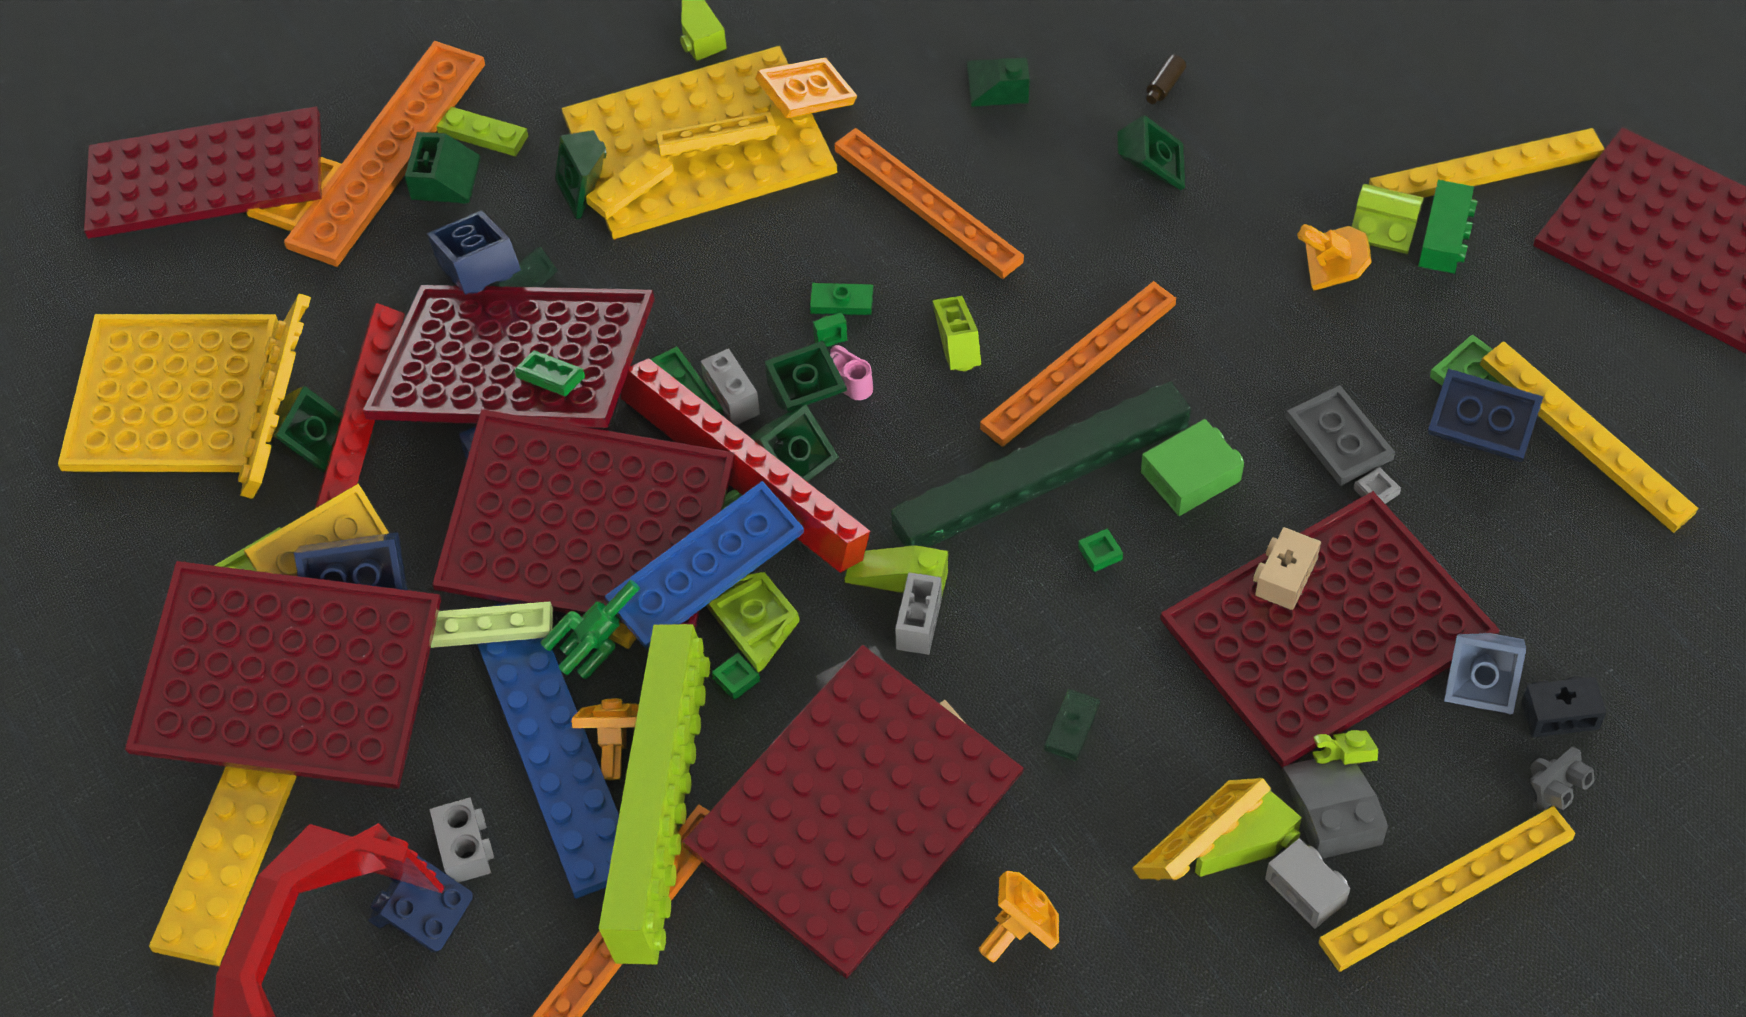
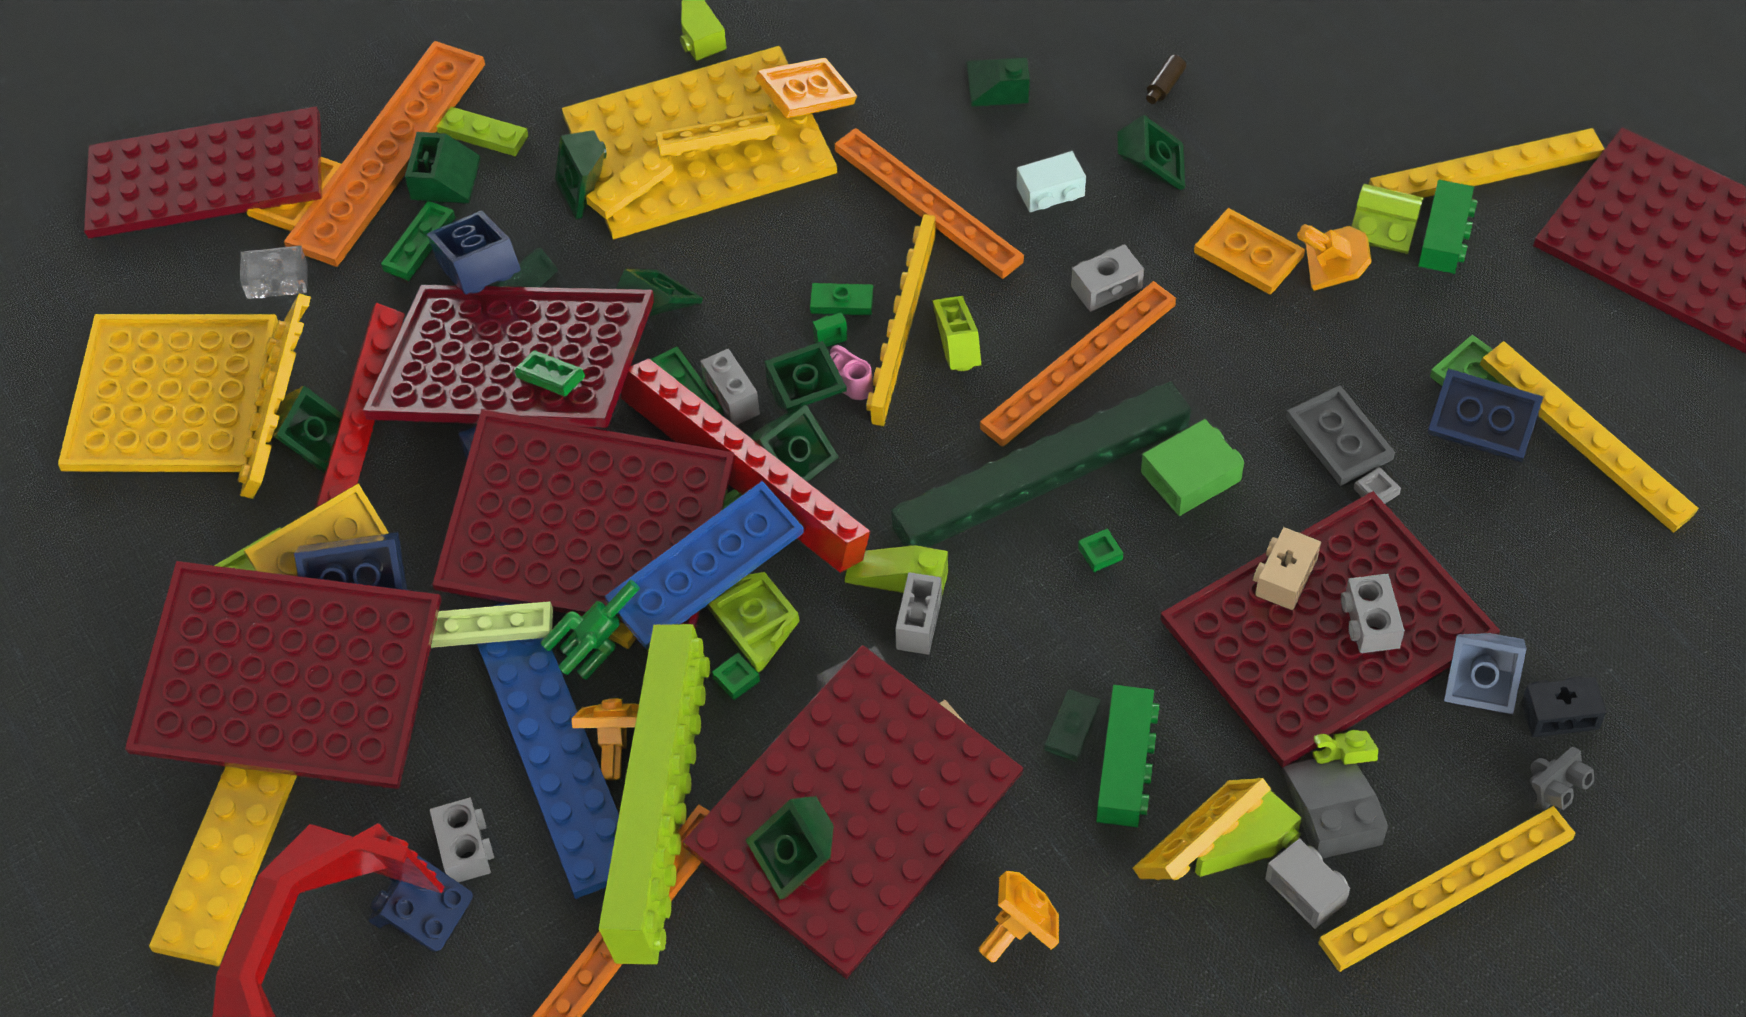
(274, 272): none -> clear brick
(414, 243): none -> green plate
(667, 292): none -> dark green slope
(793, 843): none -> dark green slope
(899, 328): none -> yellow plate
(1051, 181): none -> light aqua brick
(1107, 277): none -> light grey brick
(1125, 756): none -> green brick
(1249, 251): none -> light orange plate
(1379, 613): none -> light grey brick

